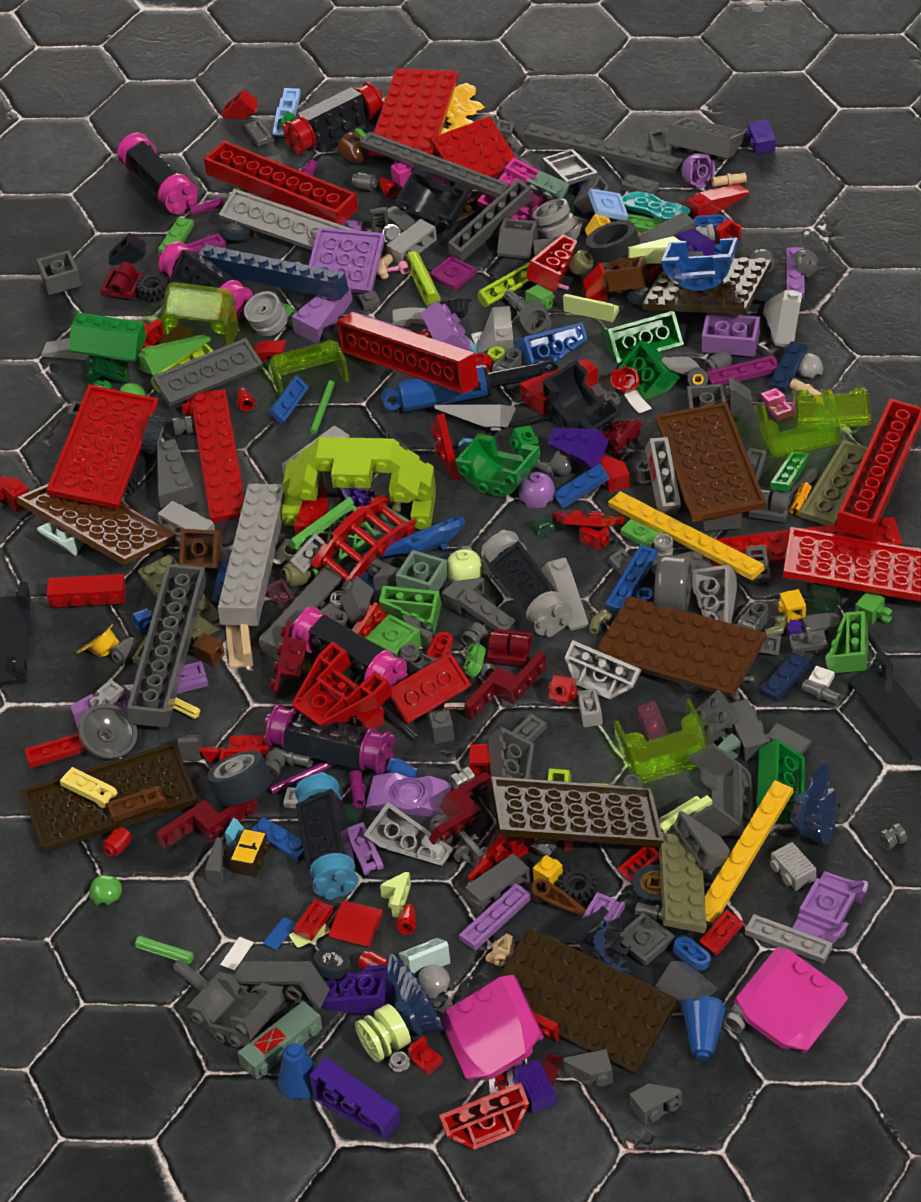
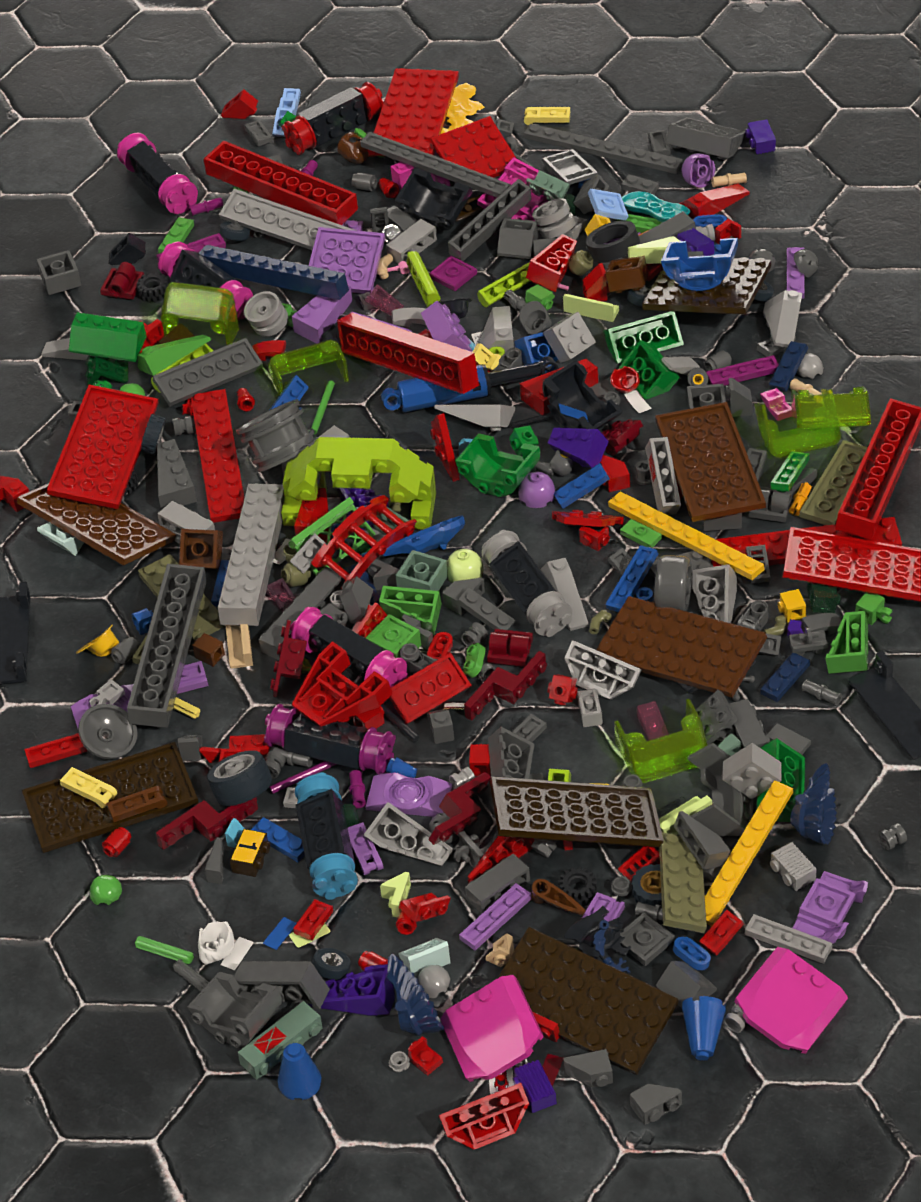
(86, 590): red brick -> none
(215, 942): none -> white hair
(277, 435): none -> dark grey wheel
(353, 1099): dark purple wedge -> none
(355, 924): red slope -> none
(382, 1032): yellowish green wheel -> none
(383, 300): none -> clear pink slope
(425, 906): none -> red bracket
(486, 357): none -> light yellow bracket
(542, 525): clear green brick -> none
(547, 115): none -> light yellow plate
(548, 869): yellow brick -> none
(569, 337): none -> light grey brick
(572, 412): none -> blue sticker
(621, 886): none -> dark grey plate
(663, 544): light grey wheel -> none
(731, 333): medium lavender brick -> none
(751, 771): none -> light grey brick
(822, 676): white plate -> none

